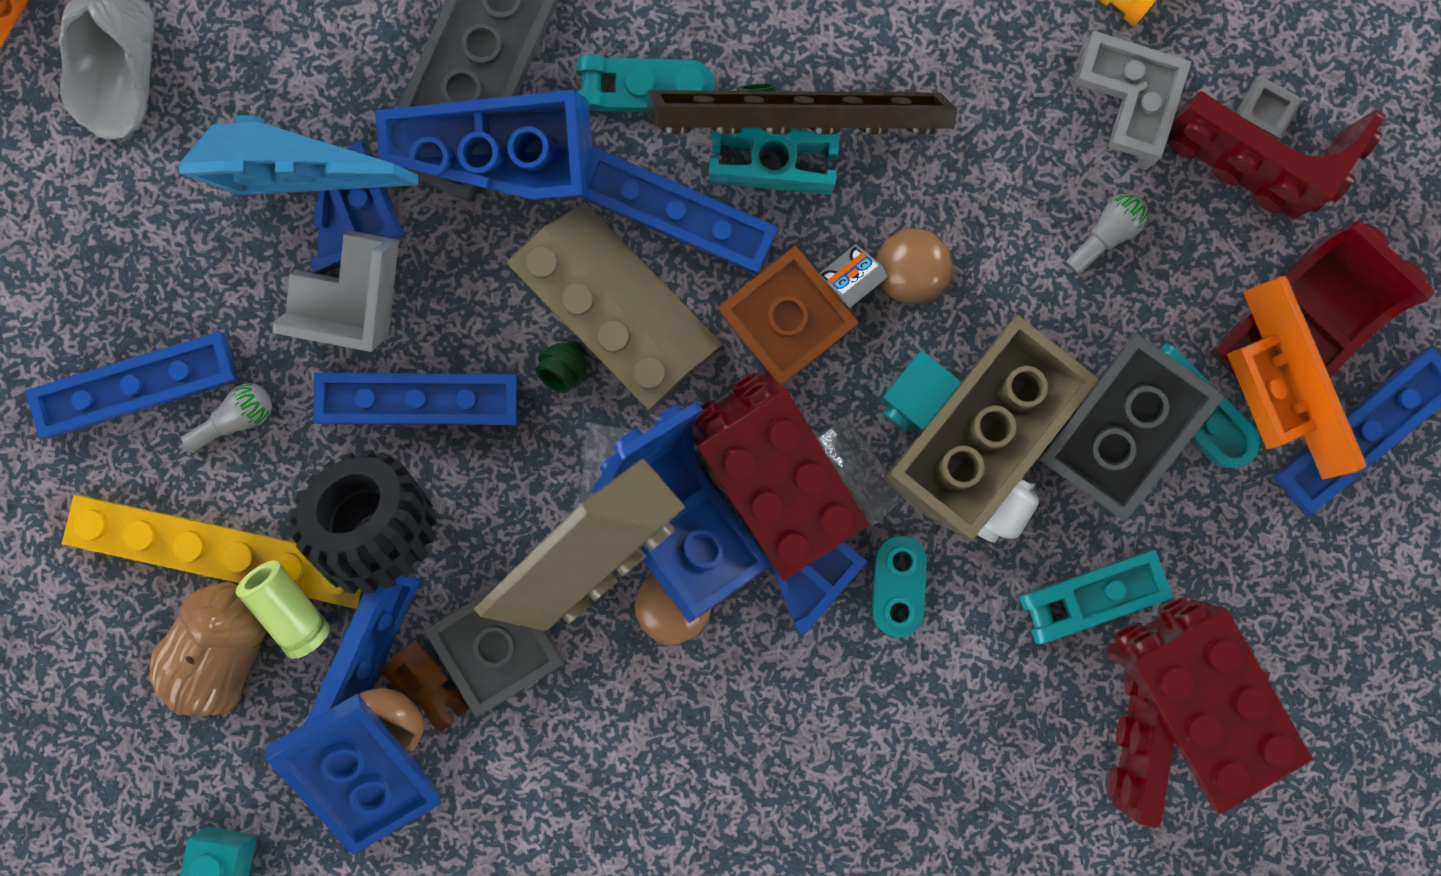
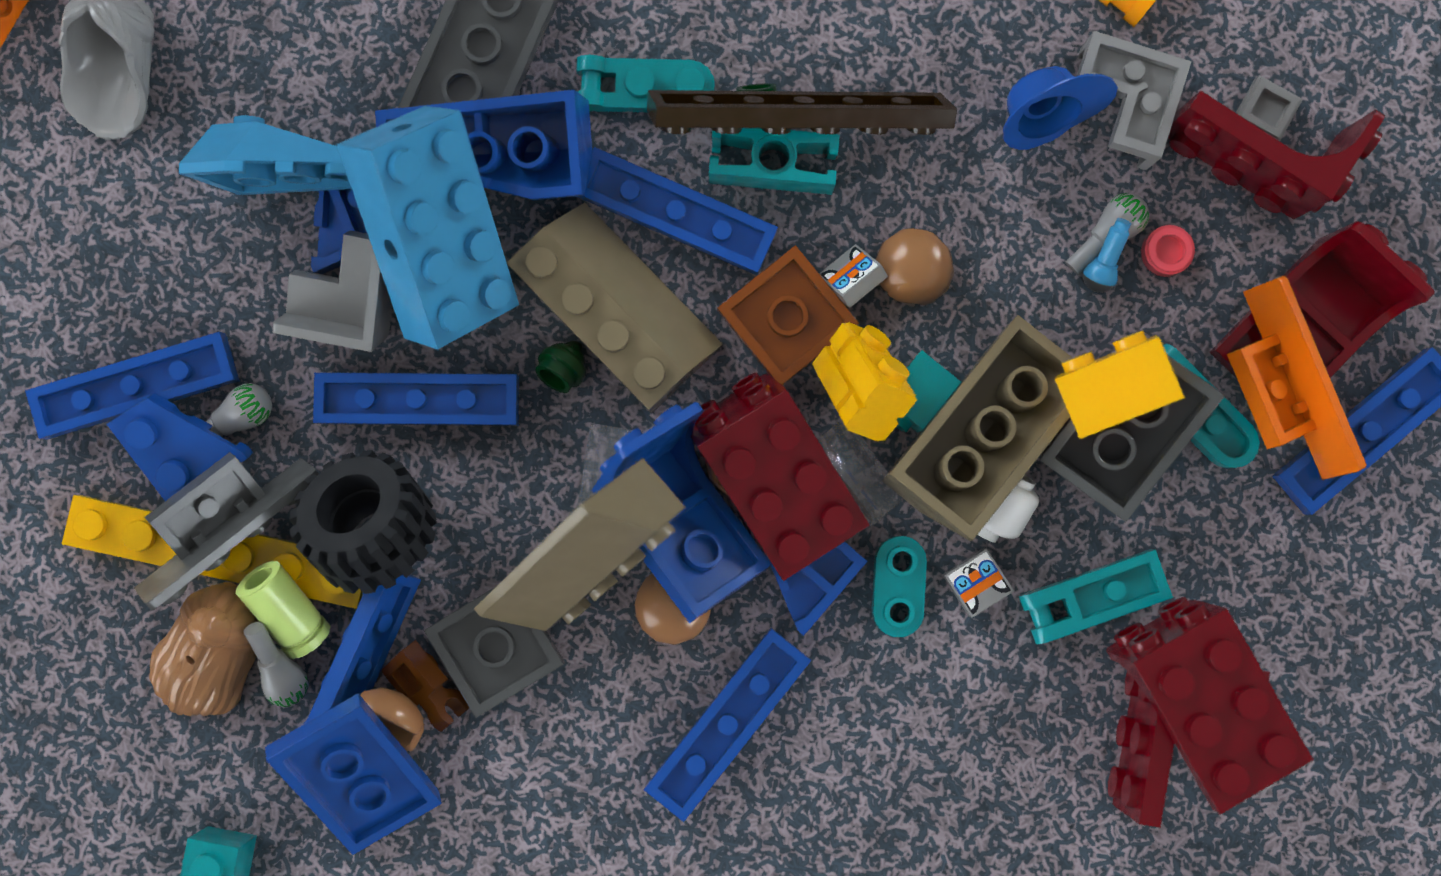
(170, 444): none -> blue wing
(213, 518): none -> dark grey bracket
(281, 678): none -> light grey piece
(429, 224): none -> dark azure brick
(727, 724): none -> blue plate
(865, 381): none -> yellow brick
(978, 582): none -> tile
(1051, 103): none -> blue piece
(1102, 272): none -> dark azure piece
(1118, 384): none -> yellow brick
(1168, 250): none -> coral tile

